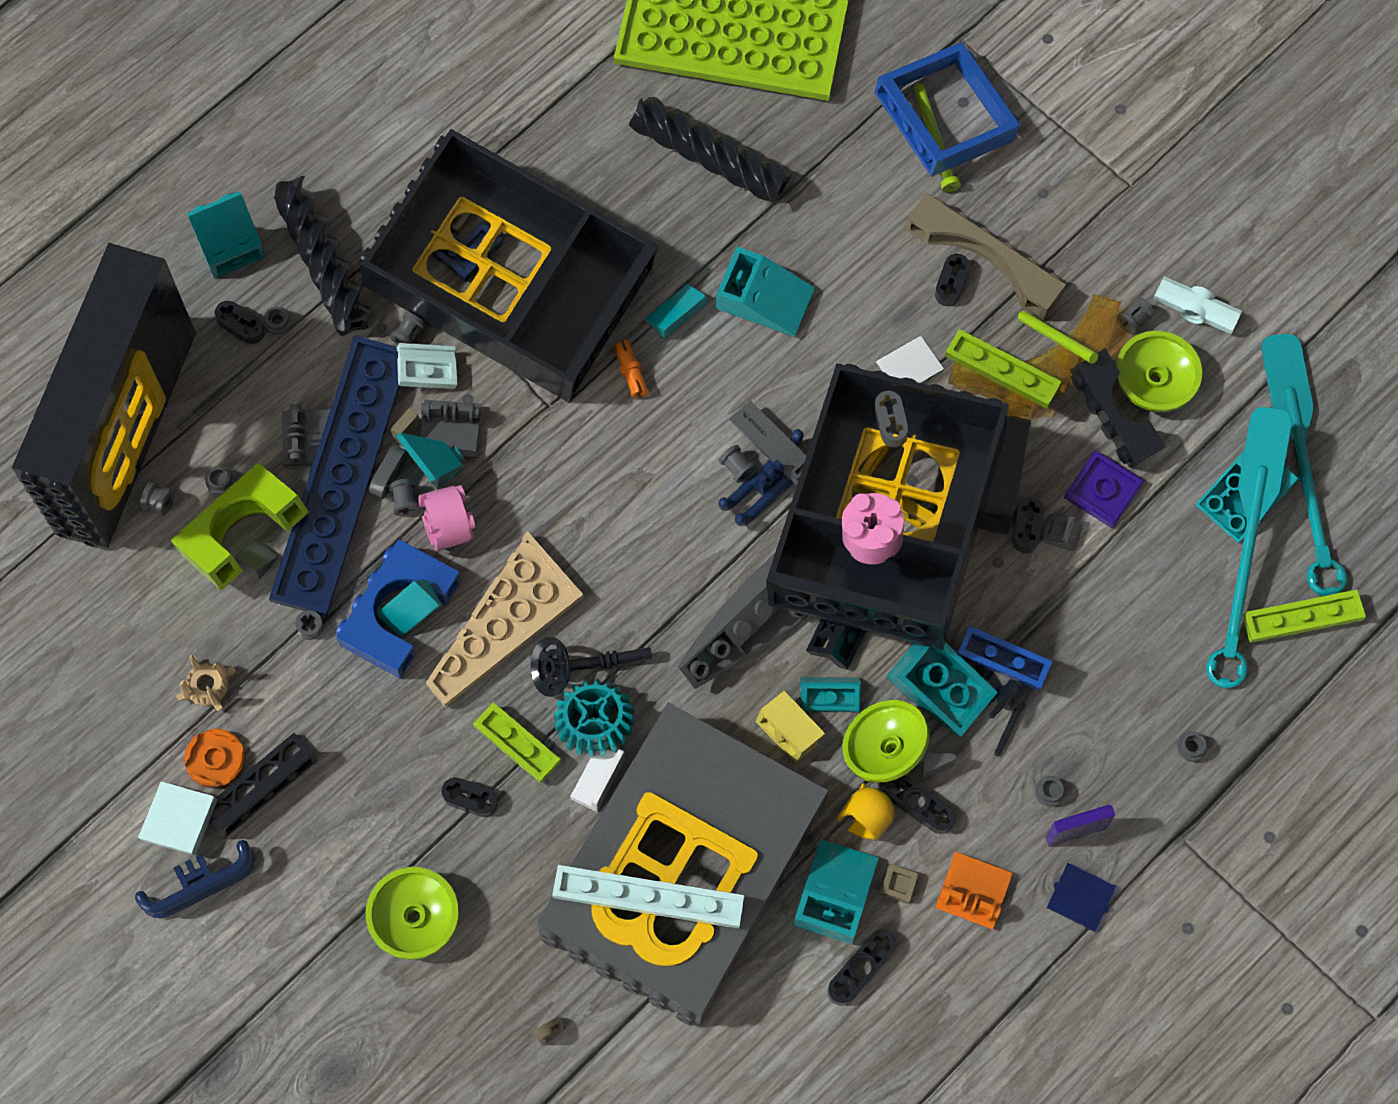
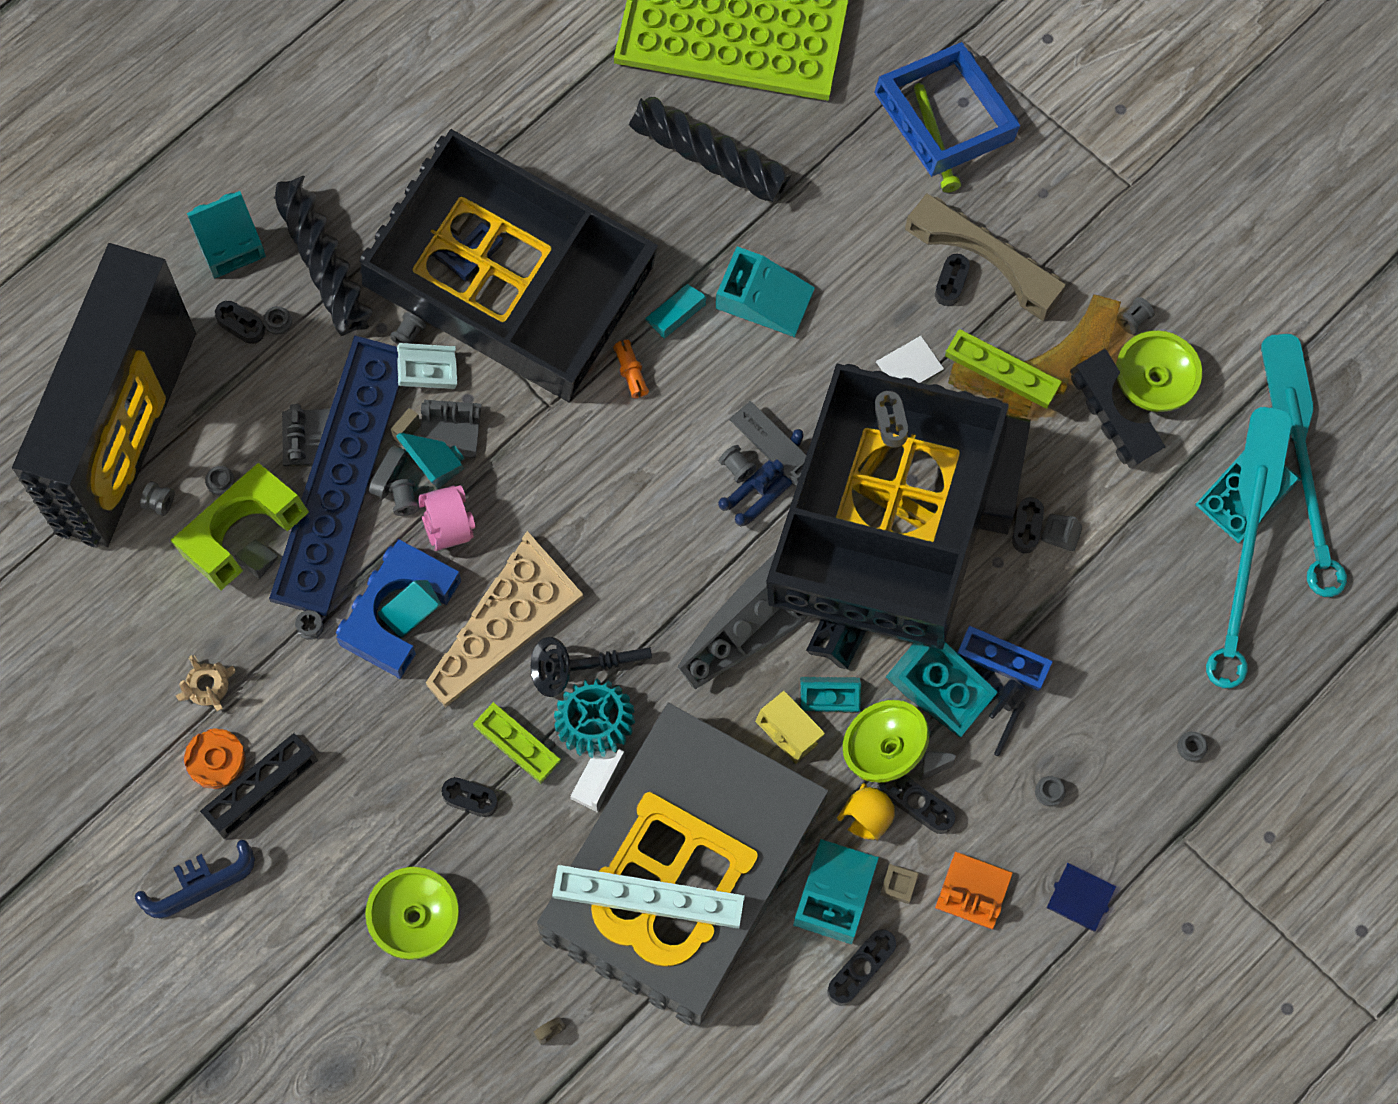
(178, 818): light aqua tile -> none
(875, 512): bright pink brick -> none
(1058, 337): lime bar -> none
(1080, 825): dark purple tile -> none
(1103, 489): dark purple tile -> none
(1197, 305): light aqua piece -> none
(1303, 616): lime plate -> none

